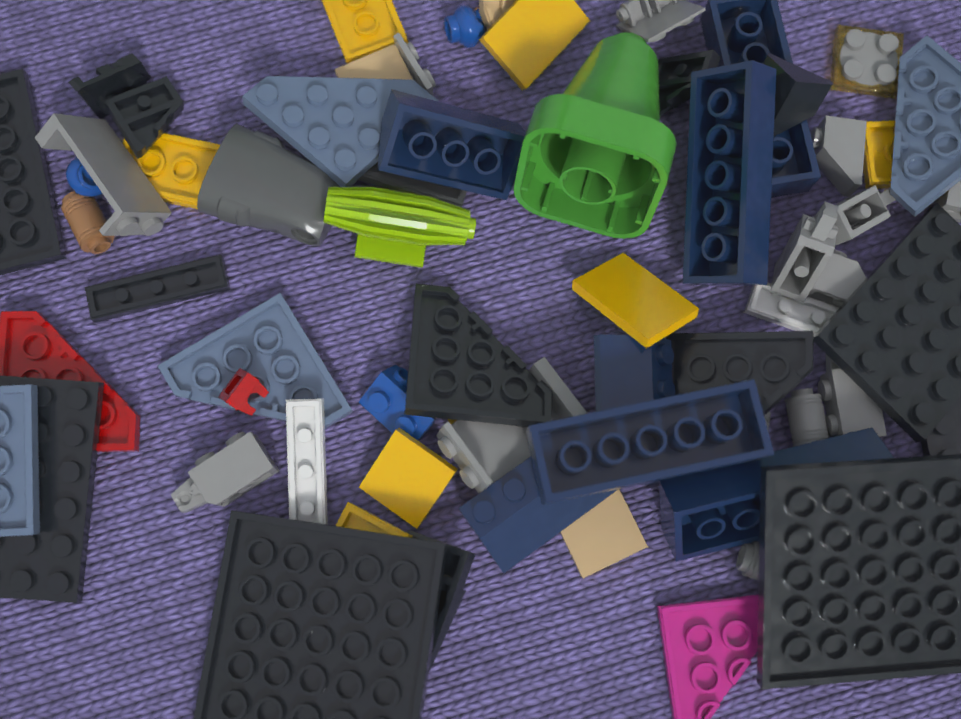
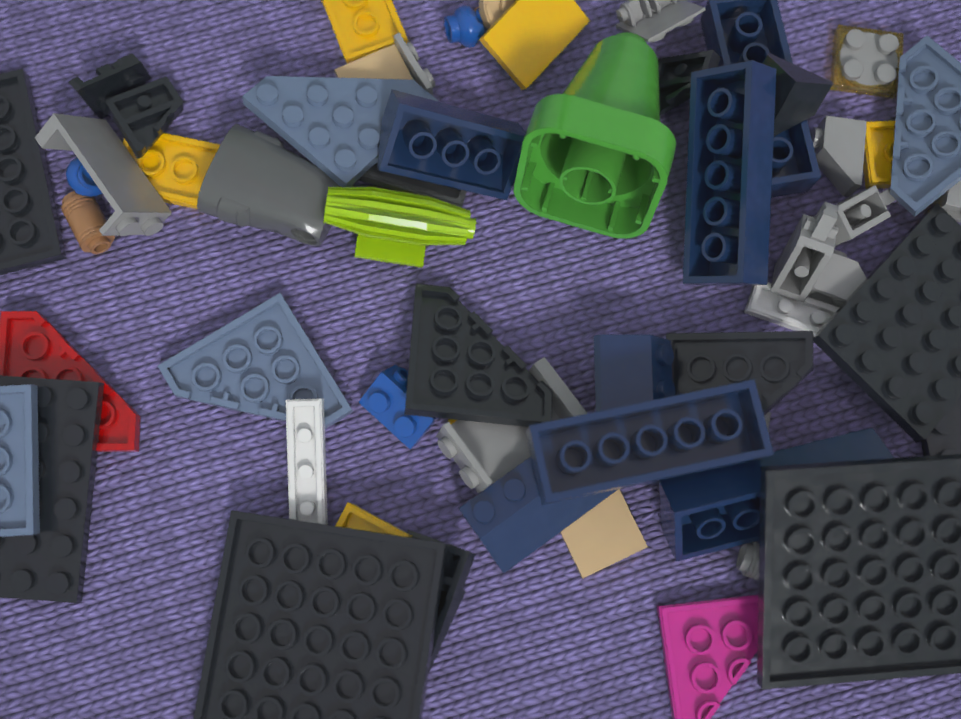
(157, 288): black tile -> none
(227, 474): light grey hinge -> none
(239, 389): red tile -> none
(408, 478): yellow tile -> none
(635, 299): yellow tile -> none
(806, 417): light grey head -> none
(847, 404): light grey hinge -> none

